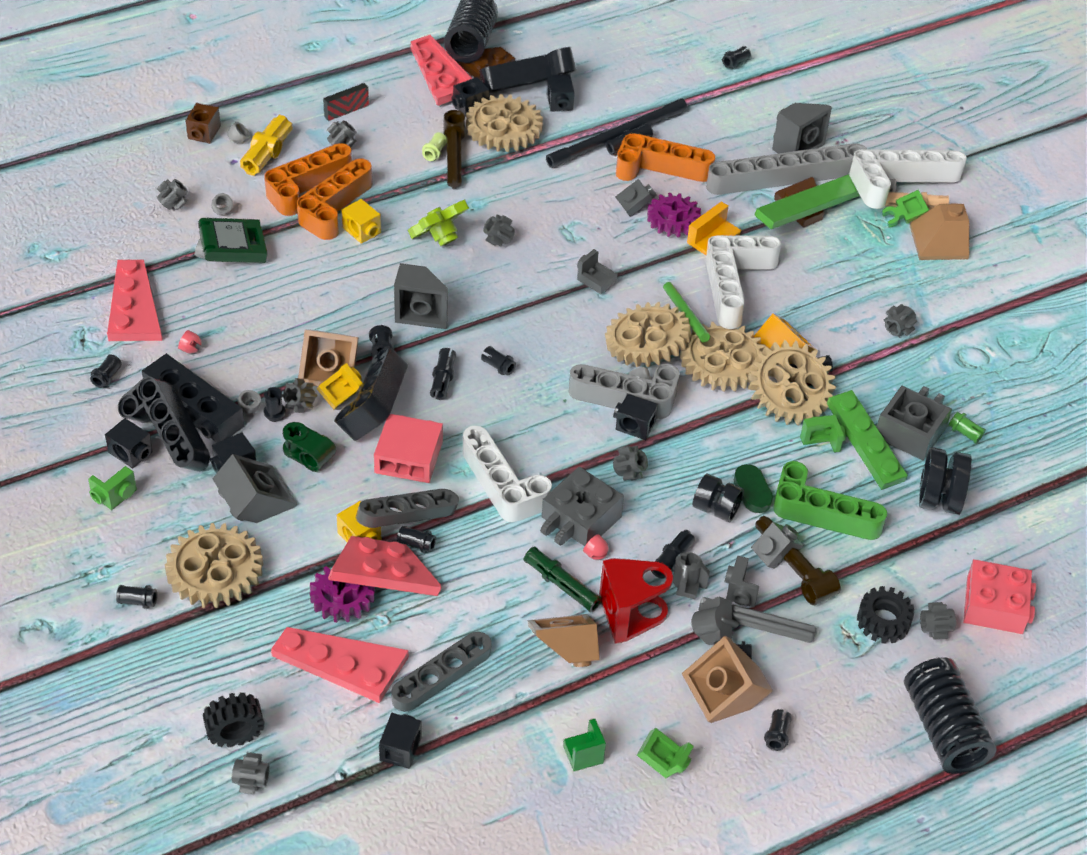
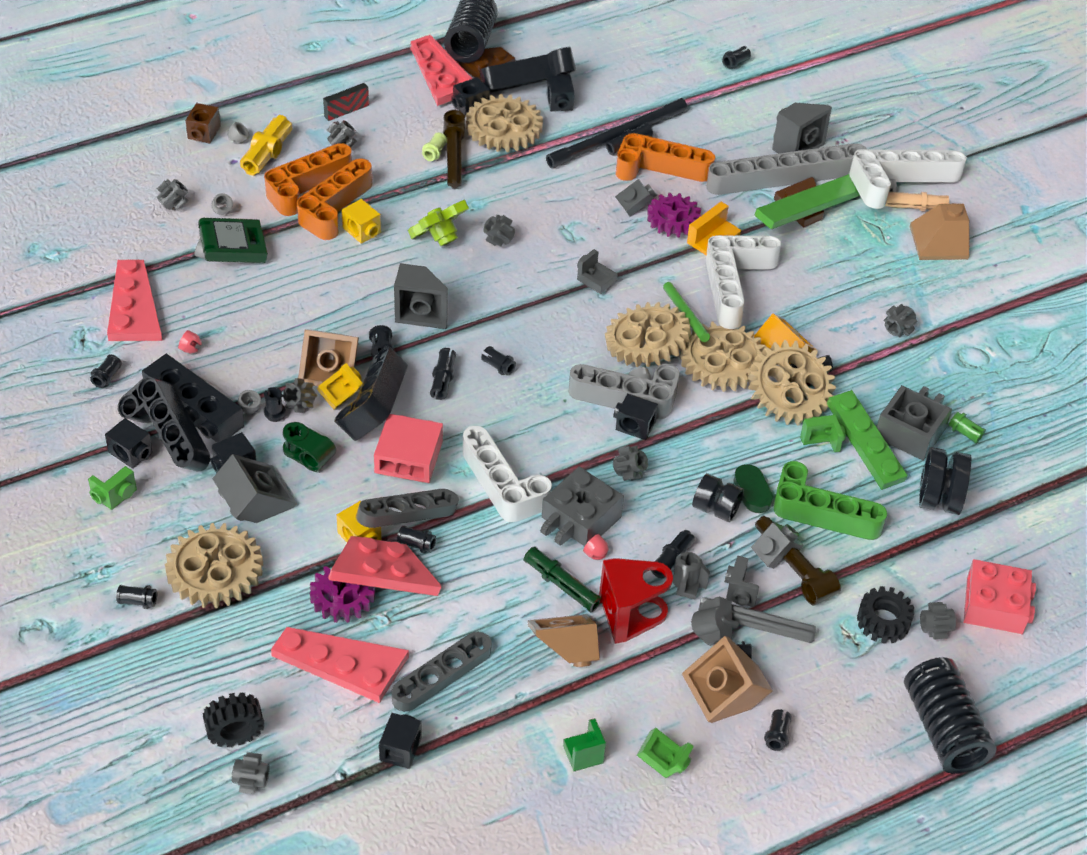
(908, 207): bright green plate -> none

